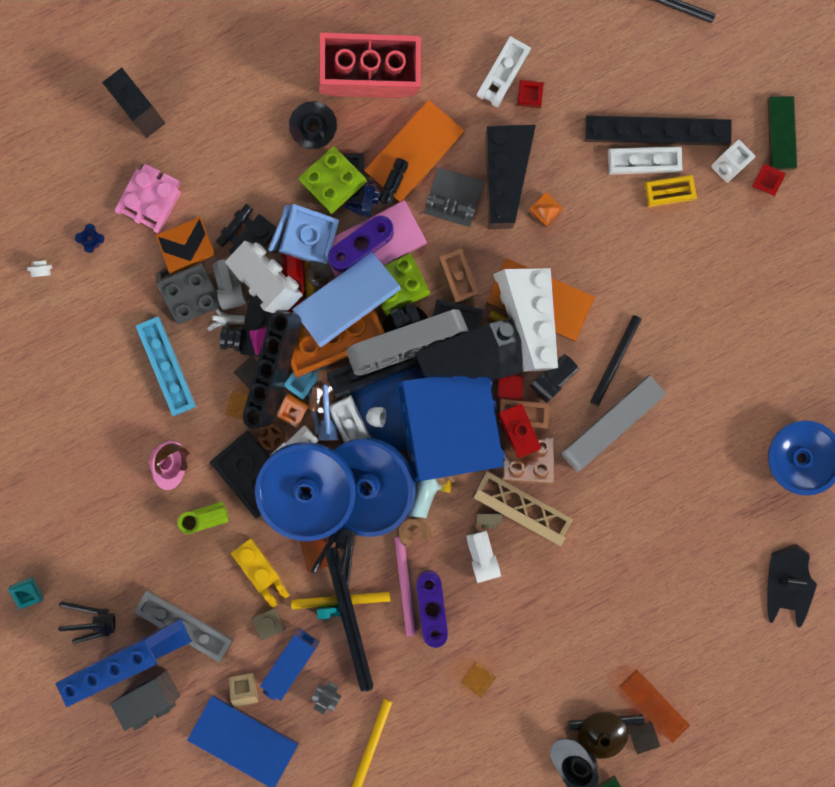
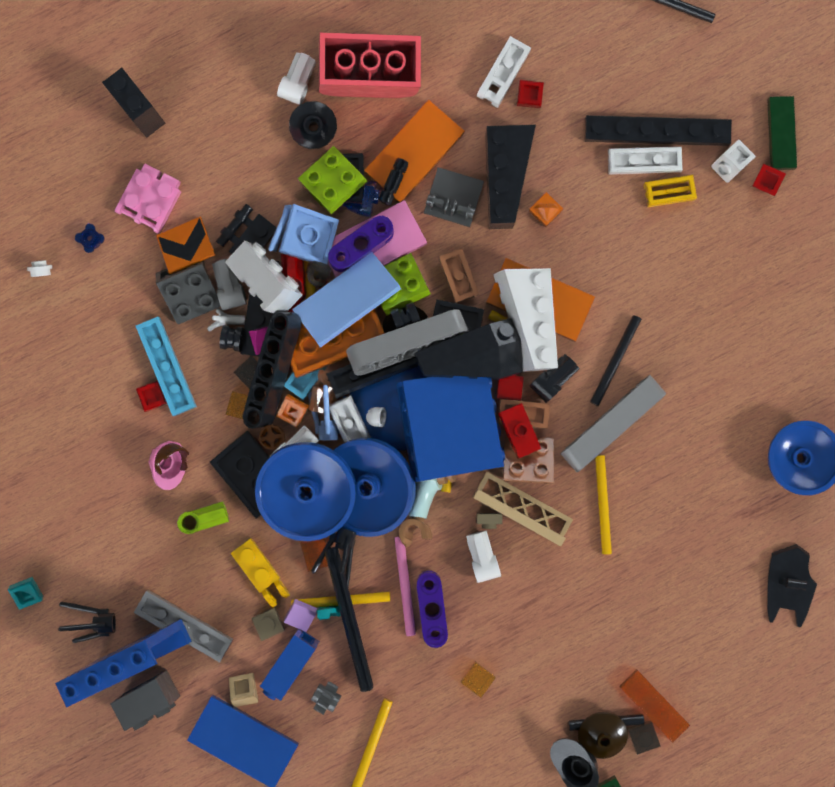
(151, 396): none -> red tile
(294, 85): none -> white piece
(300, 615): none -> lavender tile
(603, 504): none -> yellow bar

